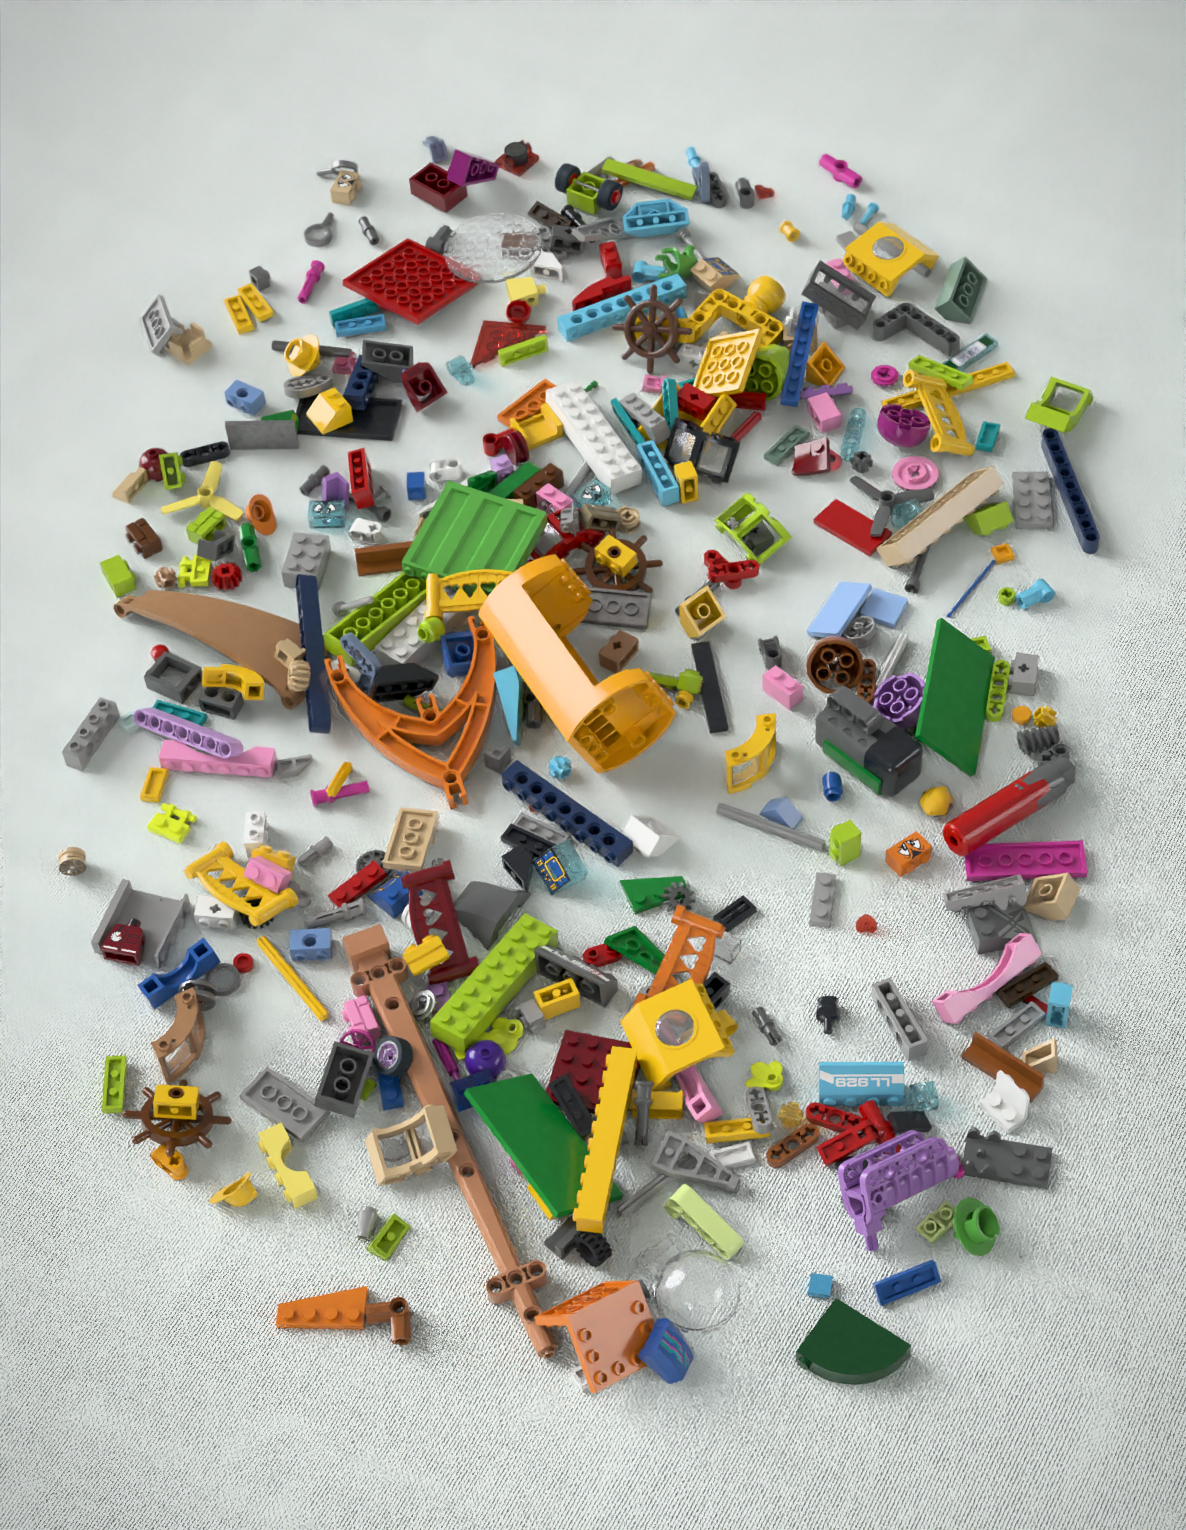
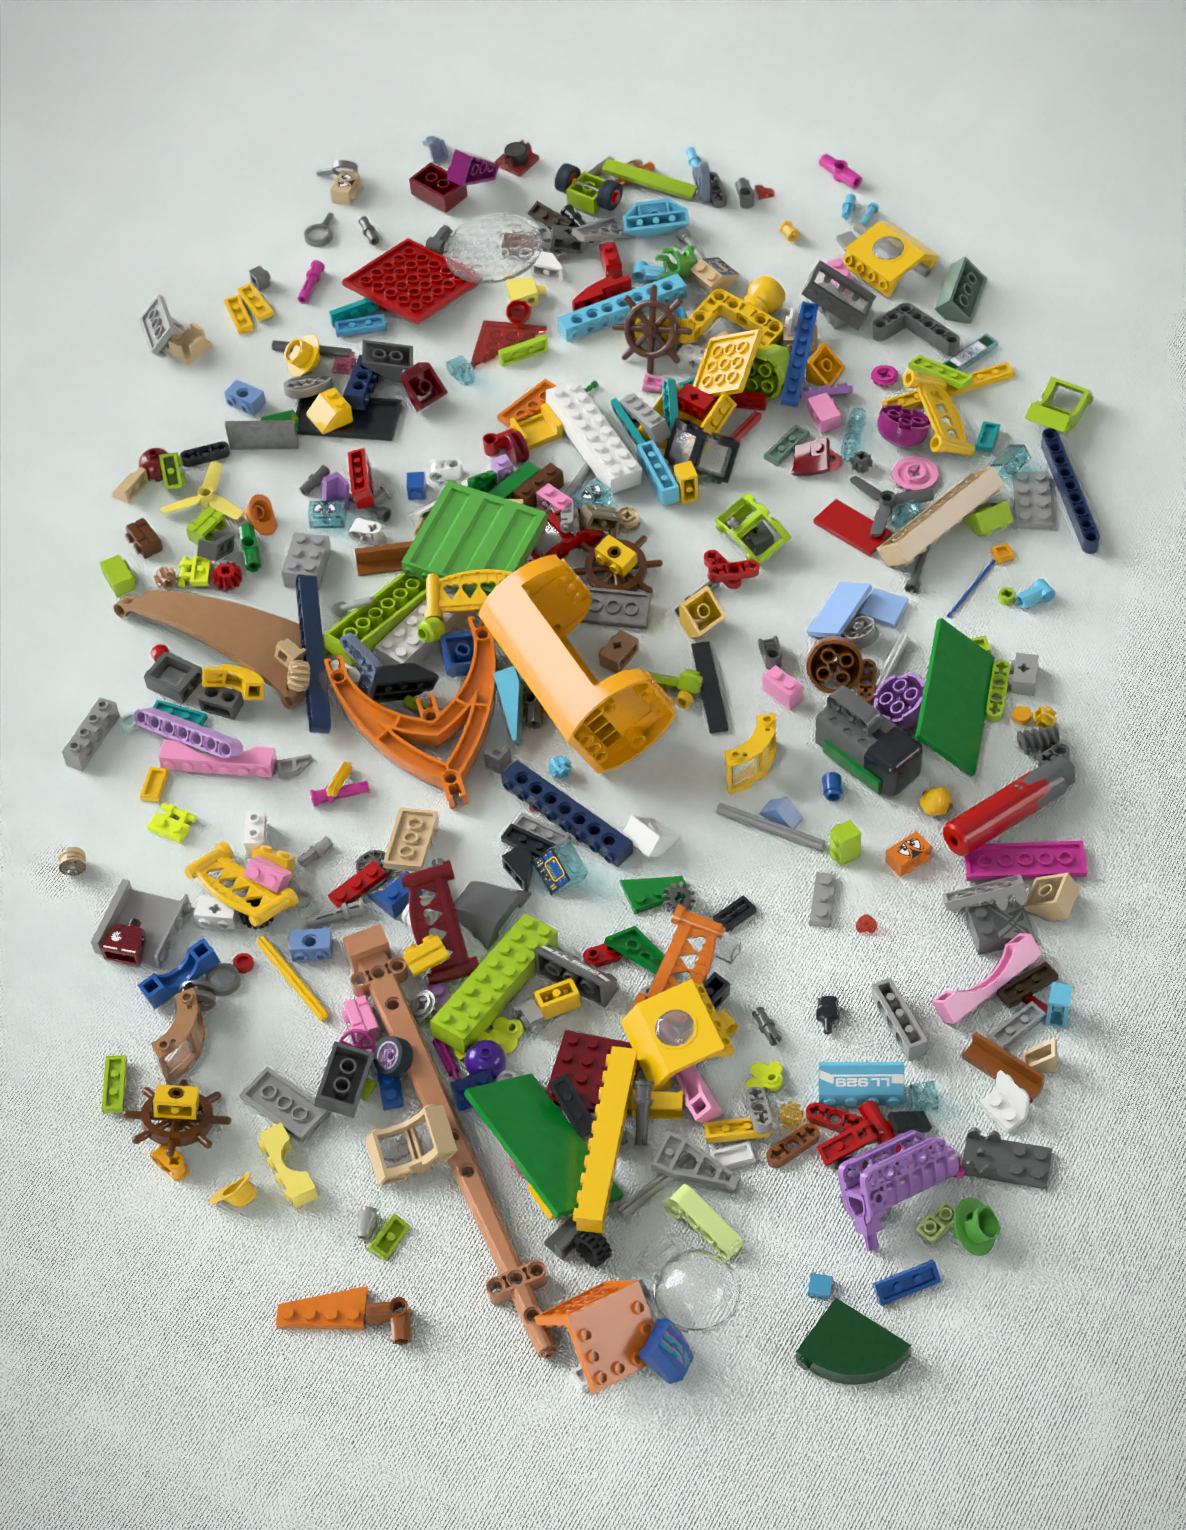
(1011, 460): none -> clear light blue brick

